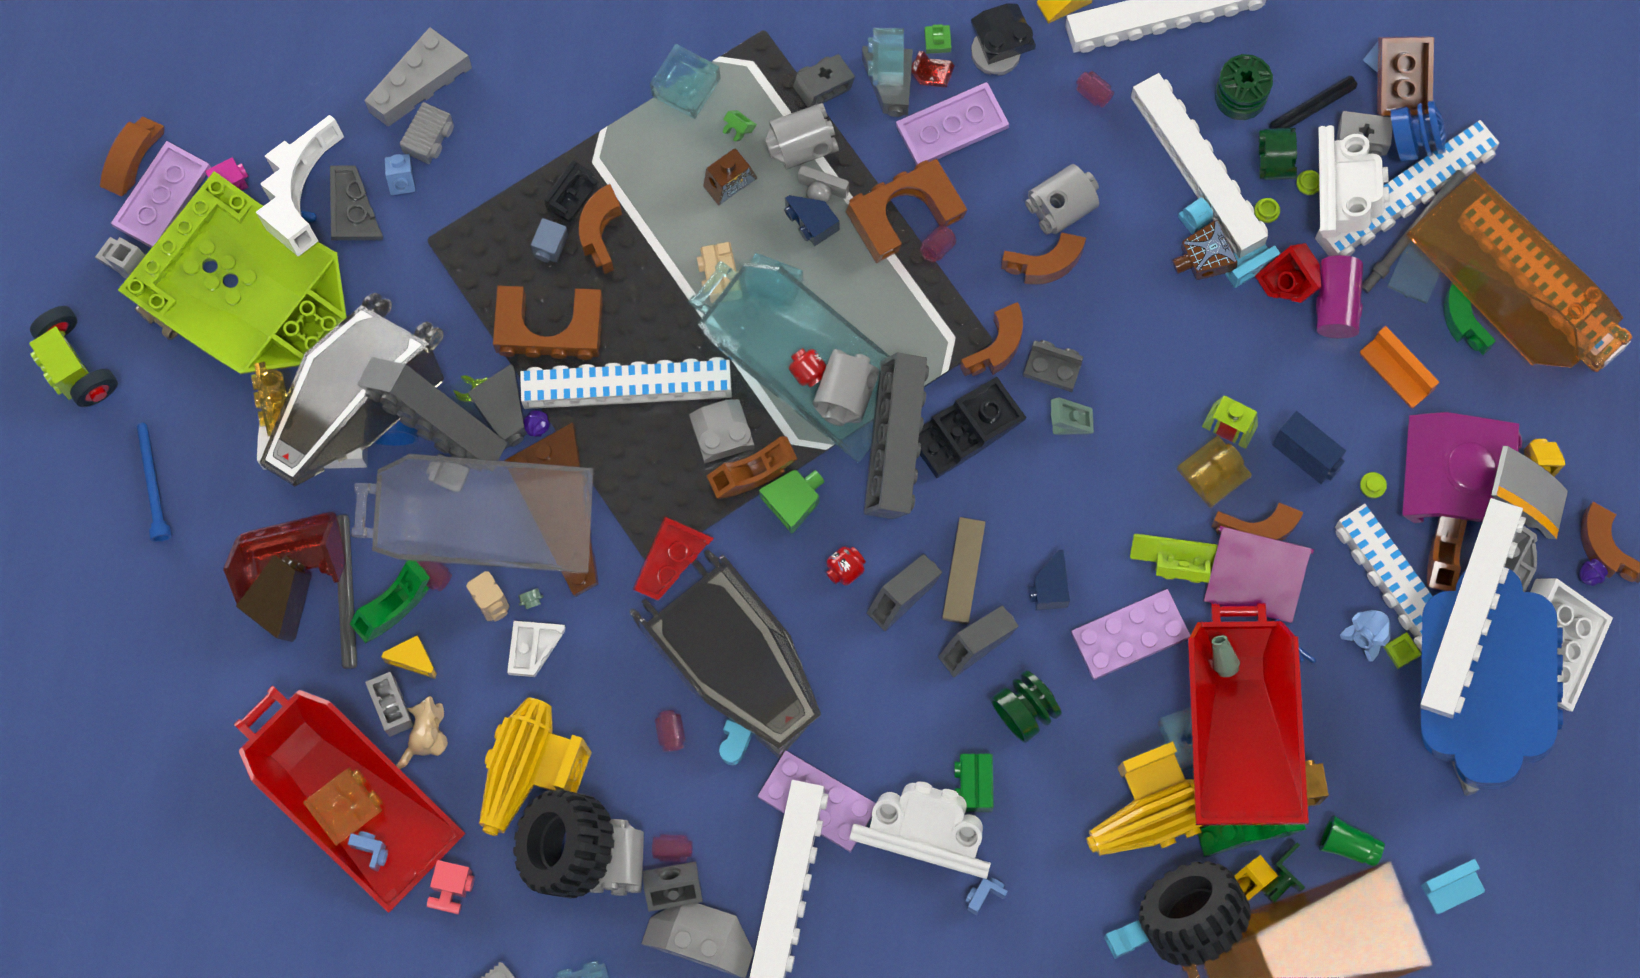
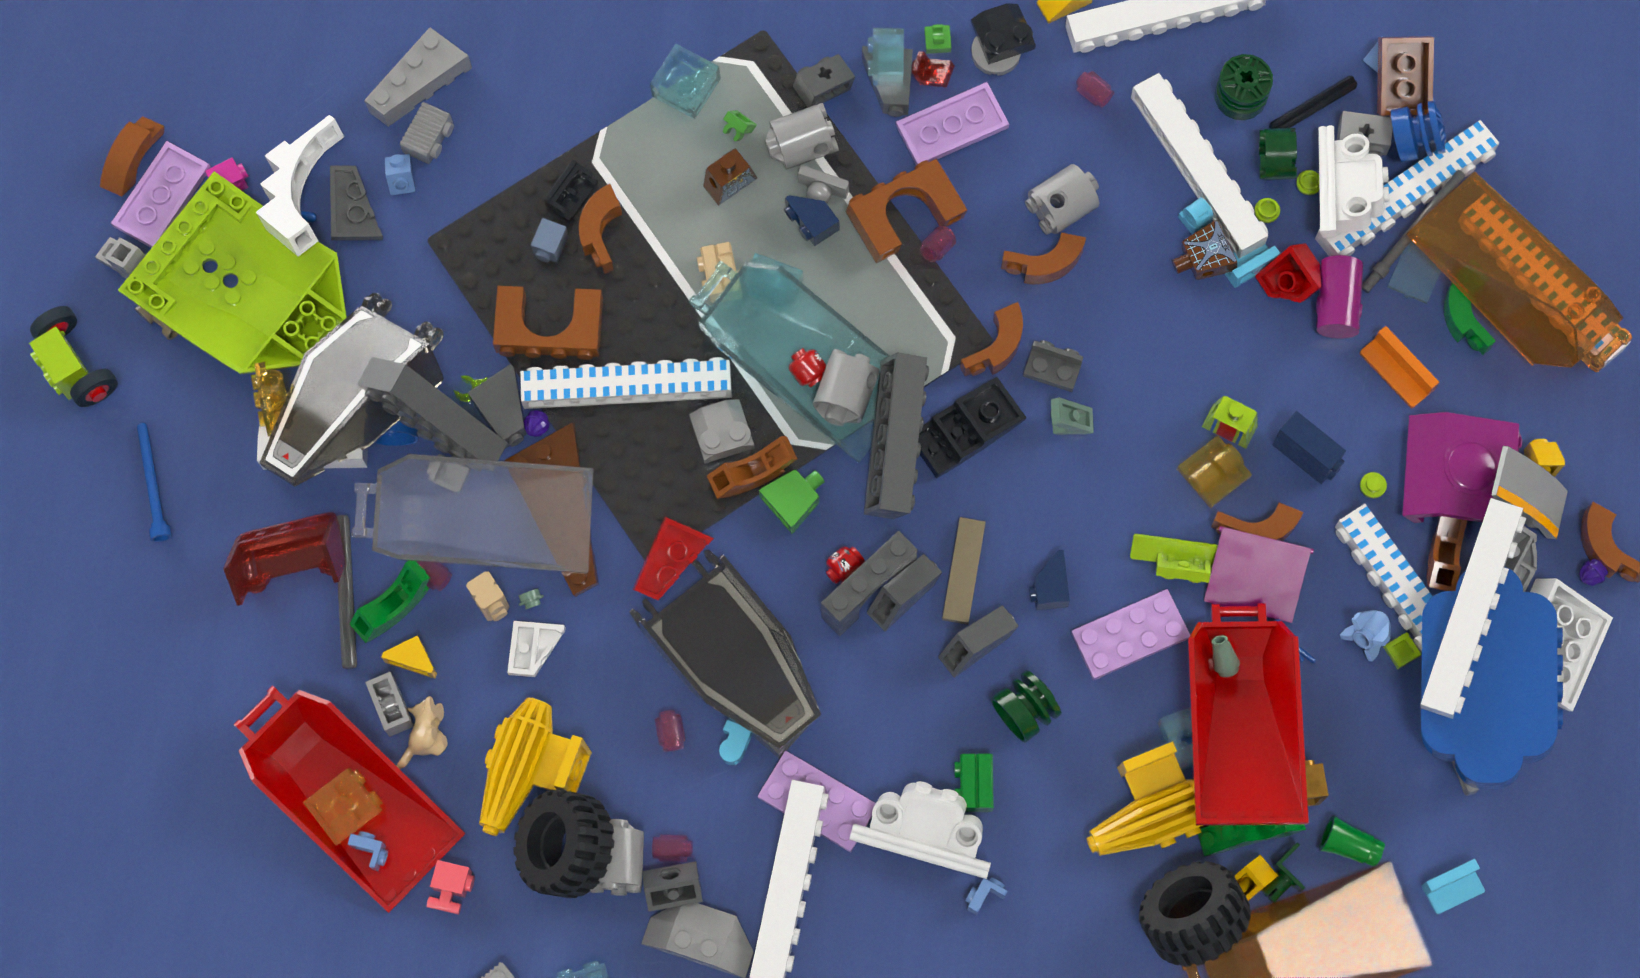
(278, 597): dark brown slope -> none
(843, 605): none -> dark grey arch
(1125, 939): medium azure leg -> none

